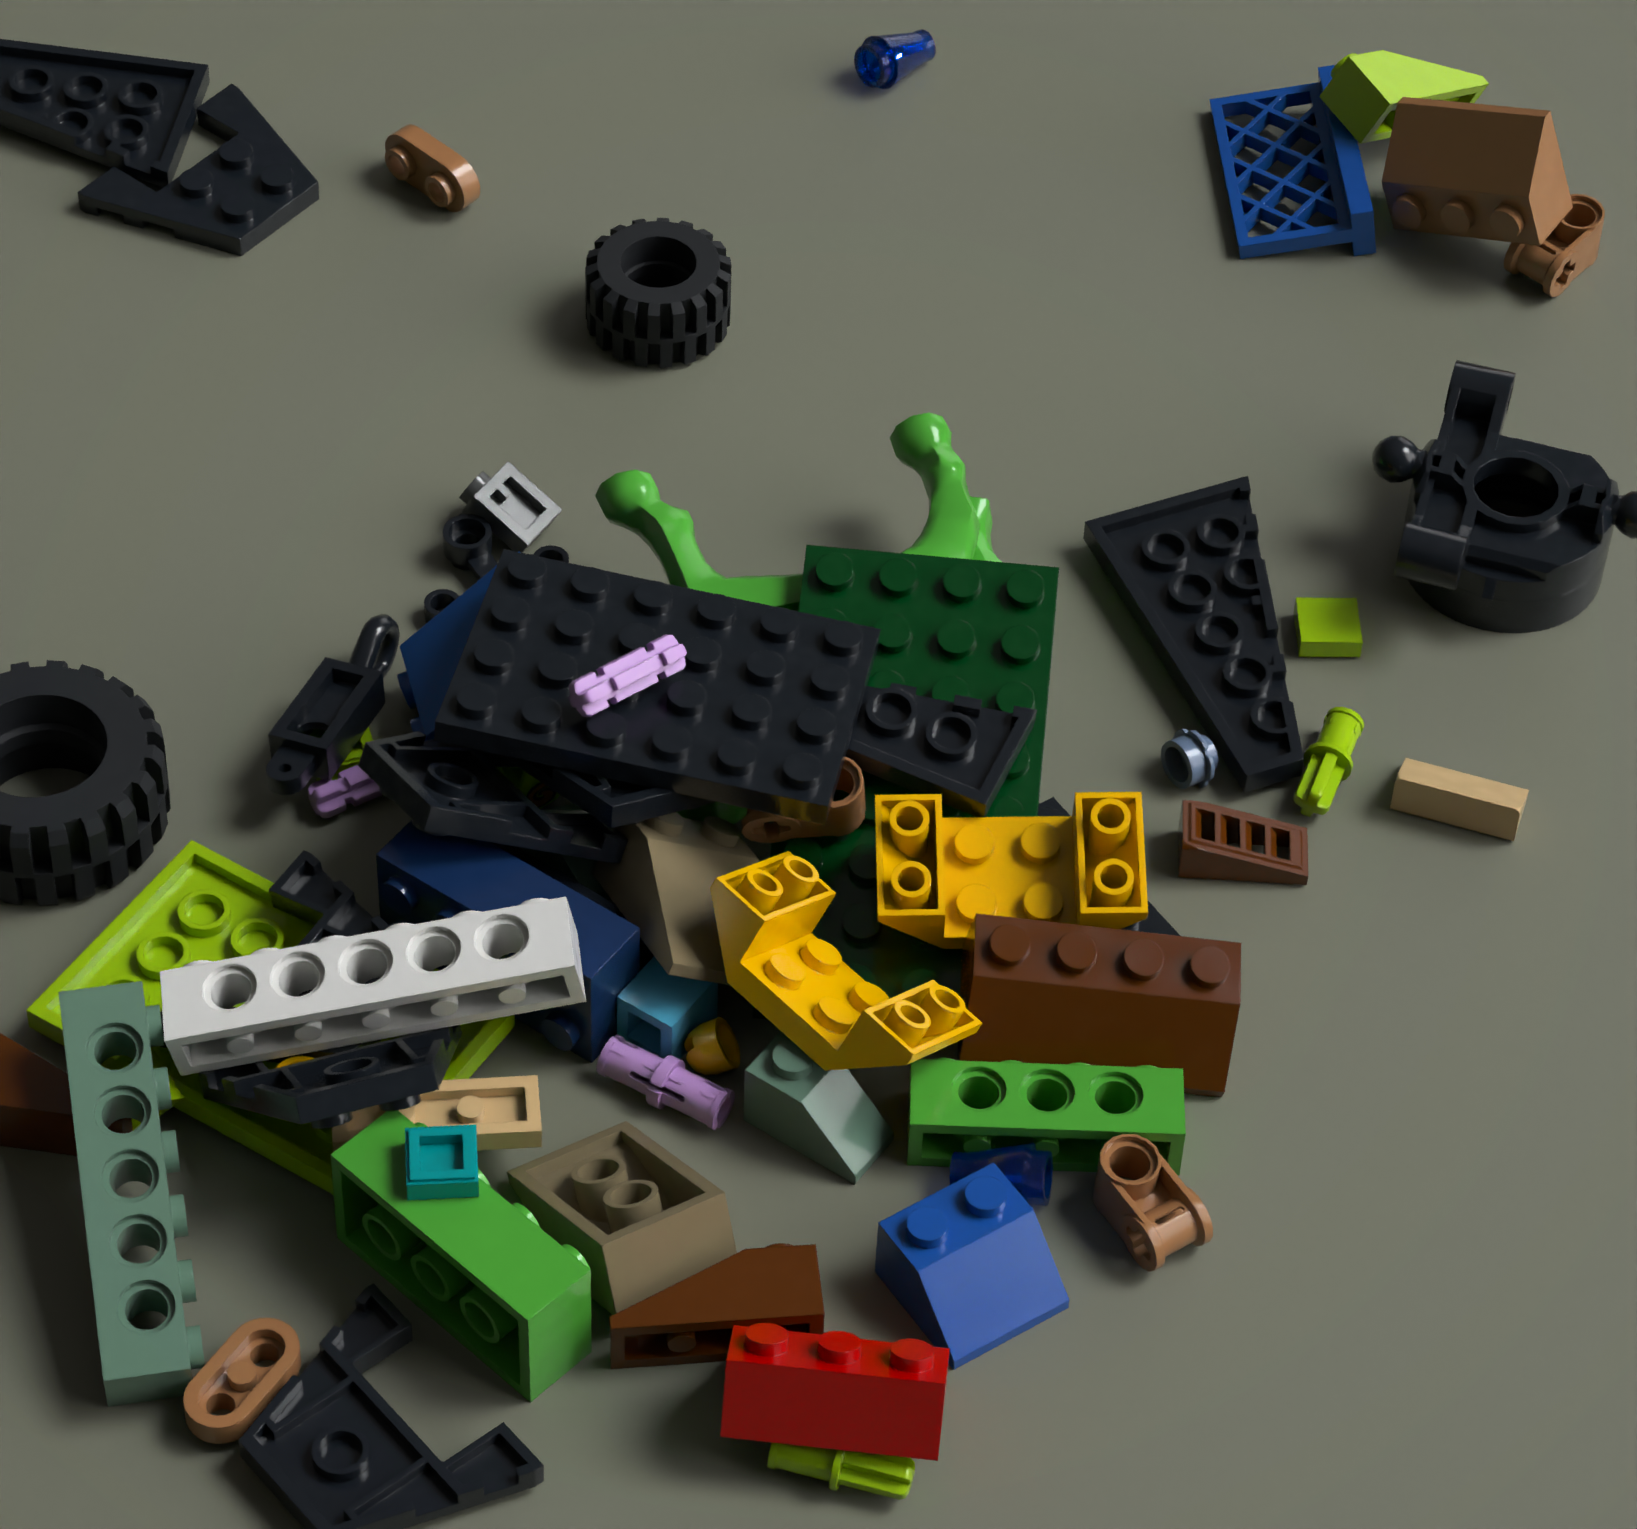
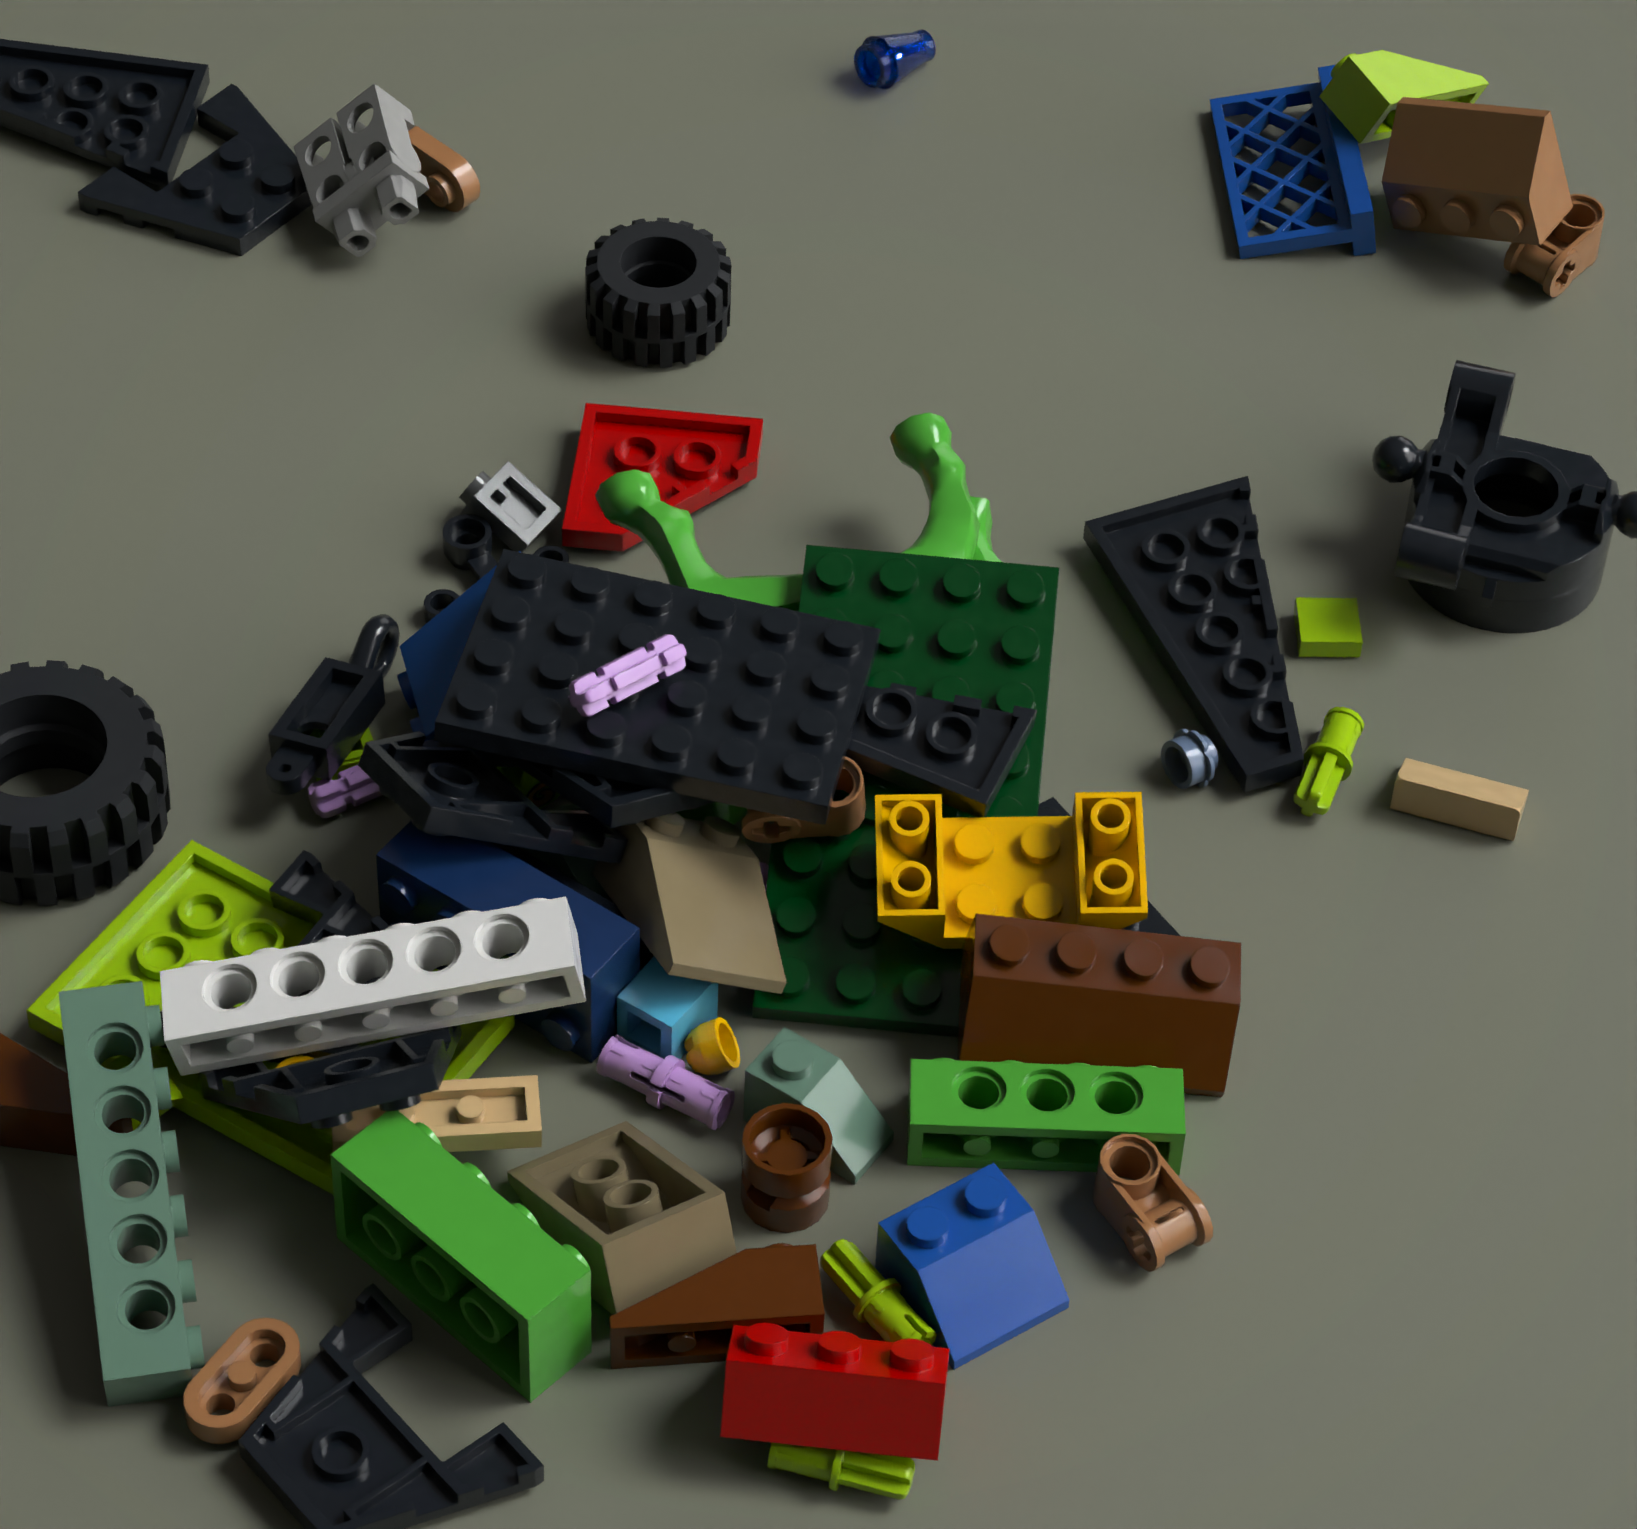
(368, 172): none -> light grey hips
(441, 1162): teal tile -> none
(686, 453): none -> red plate
(786, 1167): none -> reddish brown wheel
(806, 988): yellow slope -> none
(874, 1297): none -> lime axle
(1022, 1164): clear blue cone -> none
(1204, 850): reddish brown slope -> none

